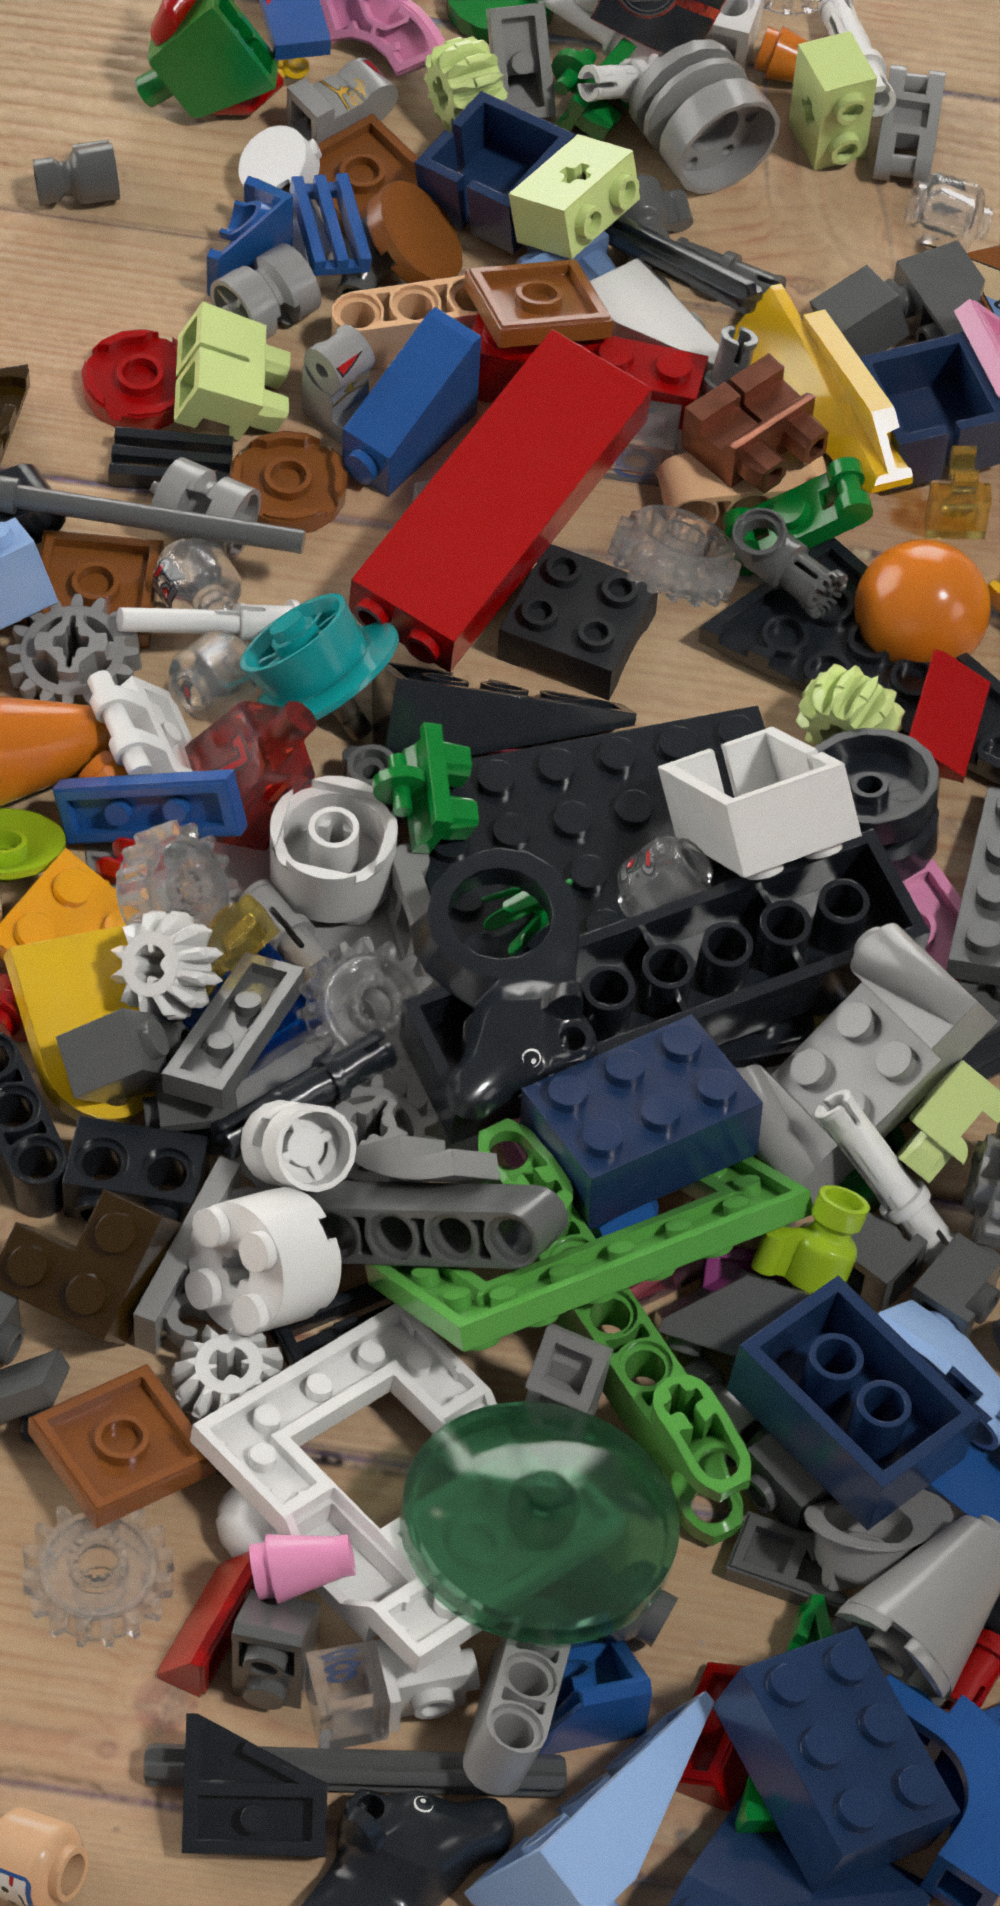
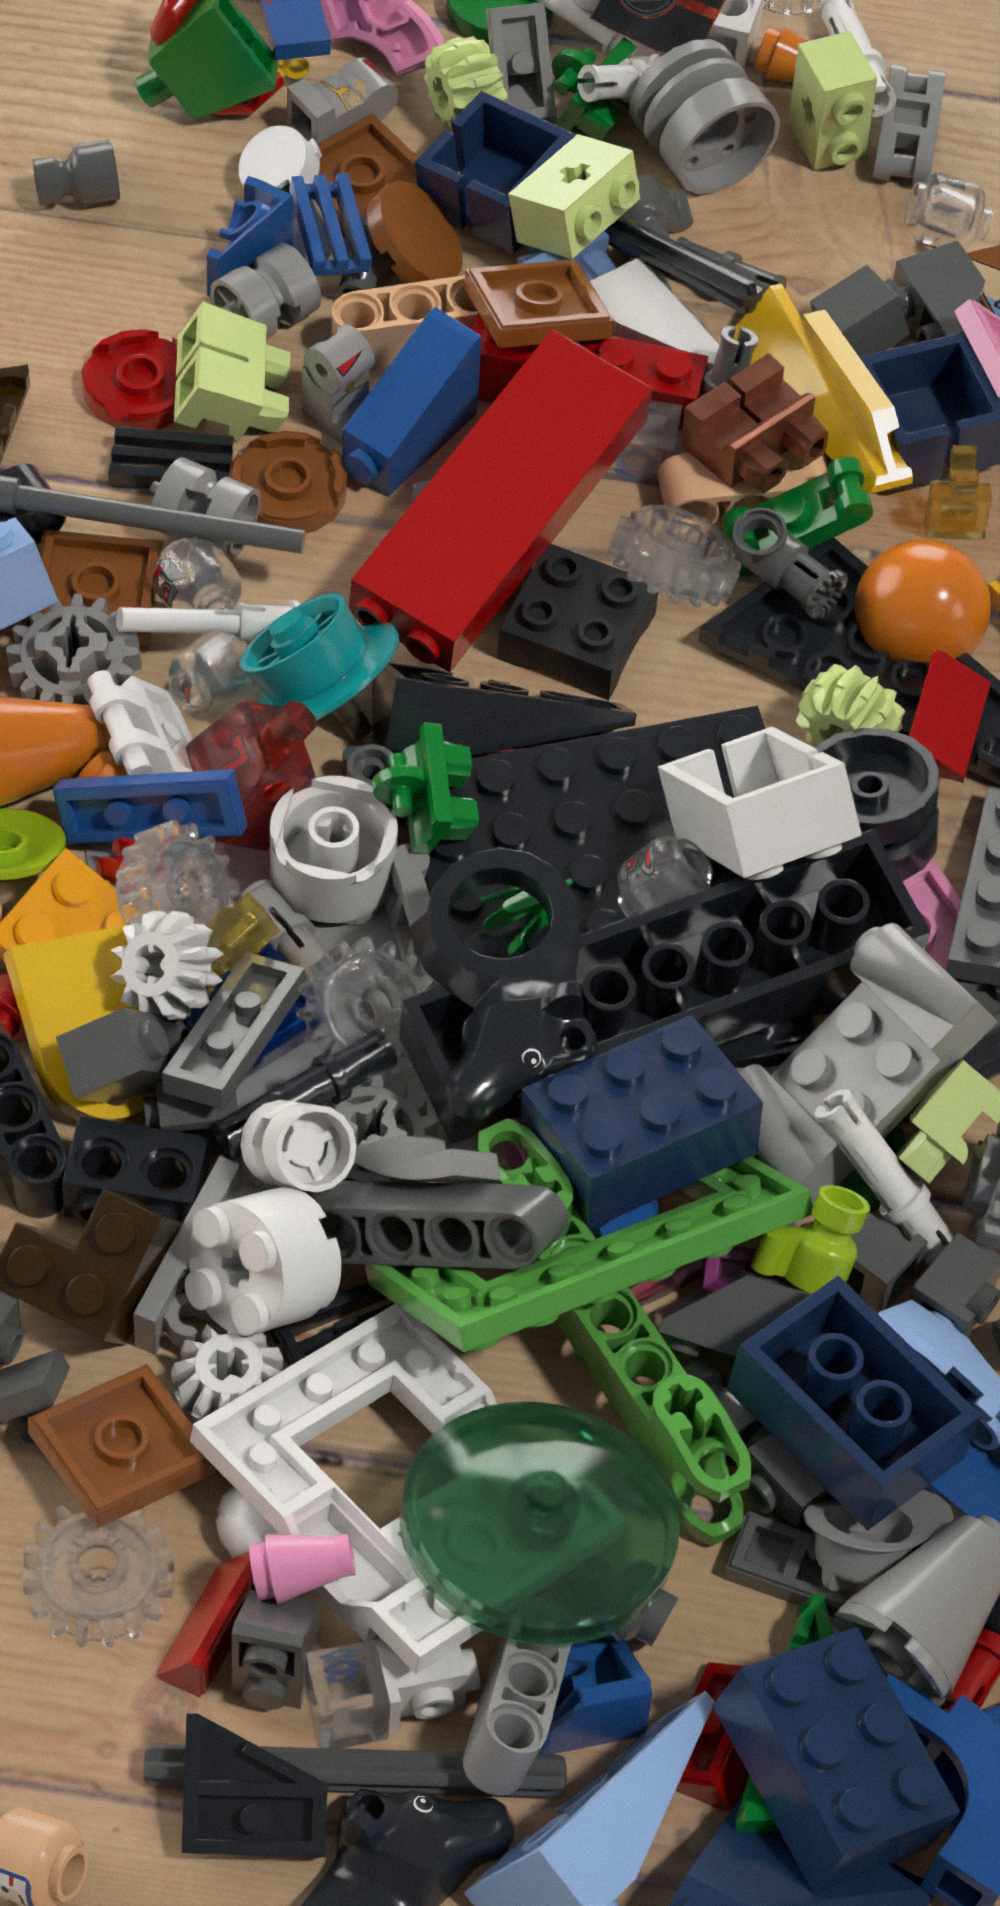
(568, 1370): light grey slope -> none

